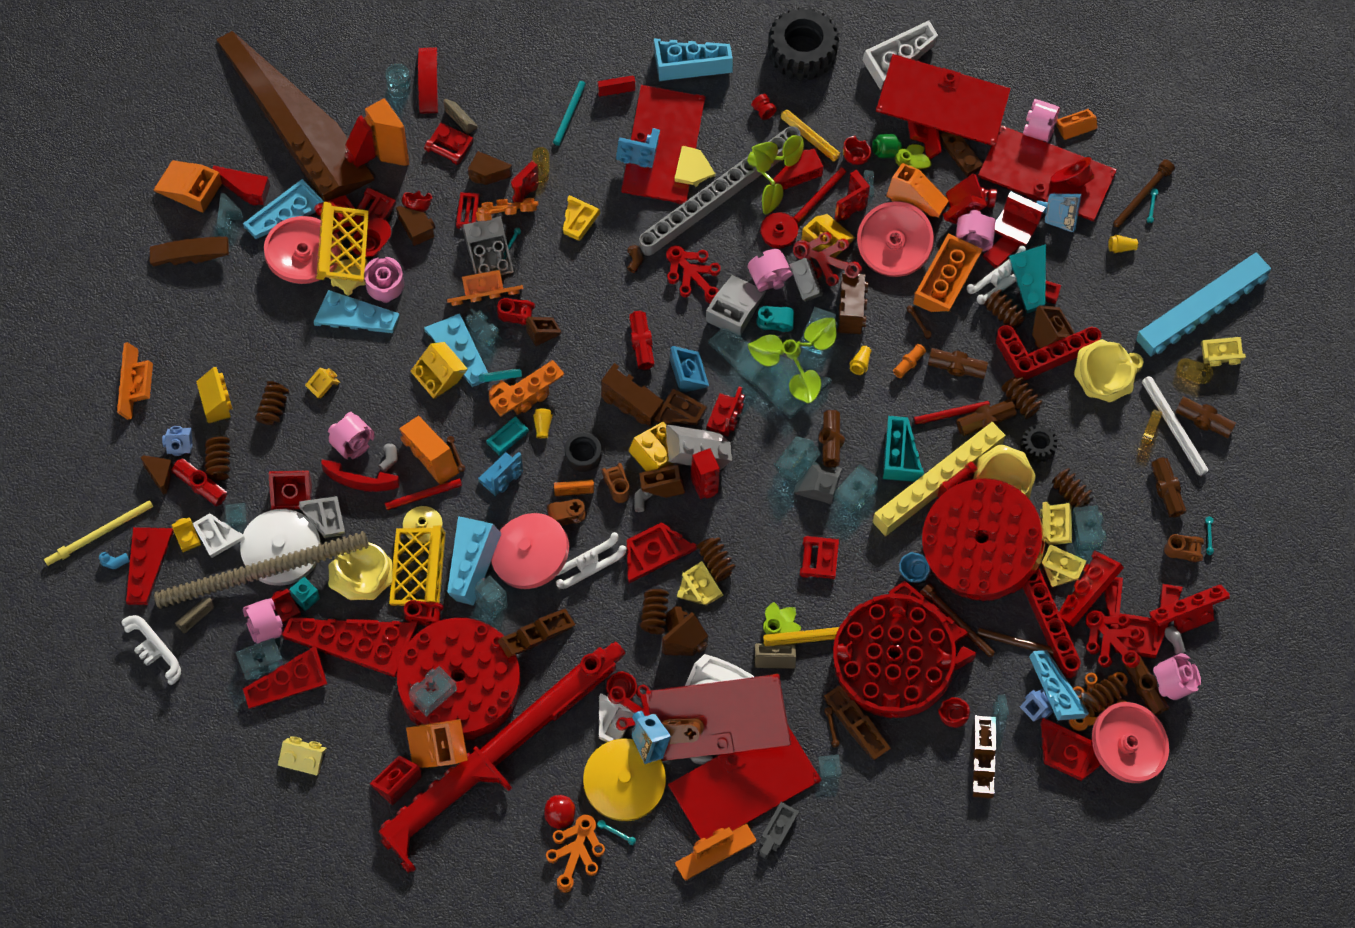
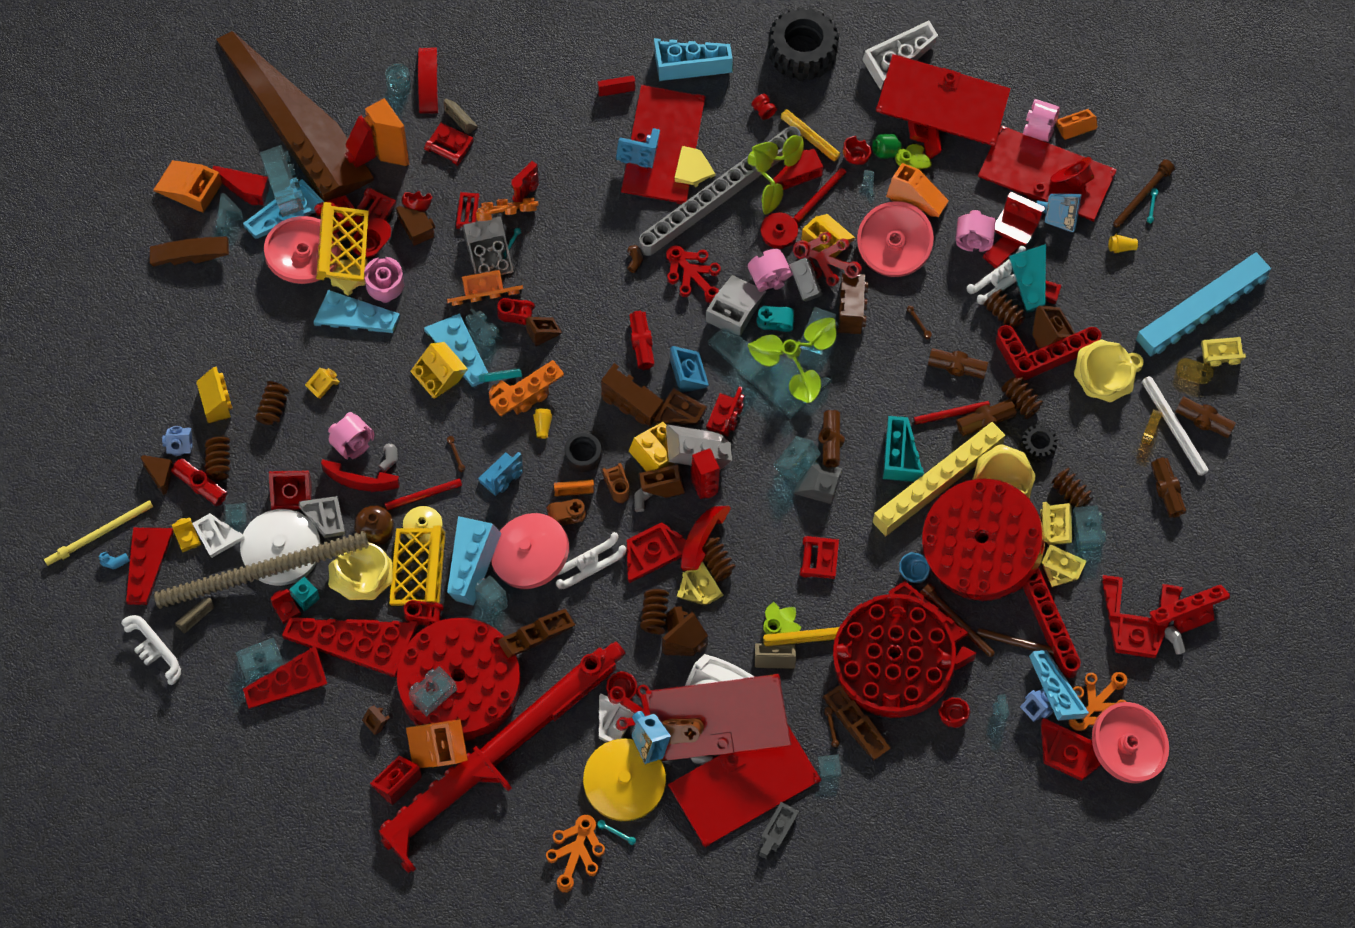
(134, 381): orange bracket -> none
(262, 621): bright pink brick -> none
(282, 181): none -> clear light blue brick
(301, 755): light yellow bracket -> none
(375, 719): none -> reddish brown tile
(376, 524): none -> reddish brown cylinder
(429, 449): orange wedge -> none
(488, 169): reddish brown slope -> none
(507, 436): teal tile -> none
(545, 164): clear yellow beam -> none
(559, 811): red hair -> none
(569, 112): teal bar -> none
(579, 218): yellow wing -> none
(692, 552): none -> red slope
(714, 850): orange bracket -> none
(855, 200): red bracket -> none
(860, 361): yellow cone -> none
(860, 480): clear light blue brick -> none
(909, 361): orange pin -> none
(946, 275): orange slope -> none
(961, 153): reddish brown plate -> none
(964, 198): red bracket -> none
(964, 475): red plate -> none
(984, 756): reddish brown slope -> none
(991, 196): red wheel -> none
(1095, 580): red wing -> none
(1102, 693): reddish brown piece -> none
(1111, 636): red plant -> none
(1151, 696): reddish brown piece -> none
(1177, 677): bright pink brick -> none
(1188, 549): dark orange piece -> none
(1209, 520): teal hinge -> none

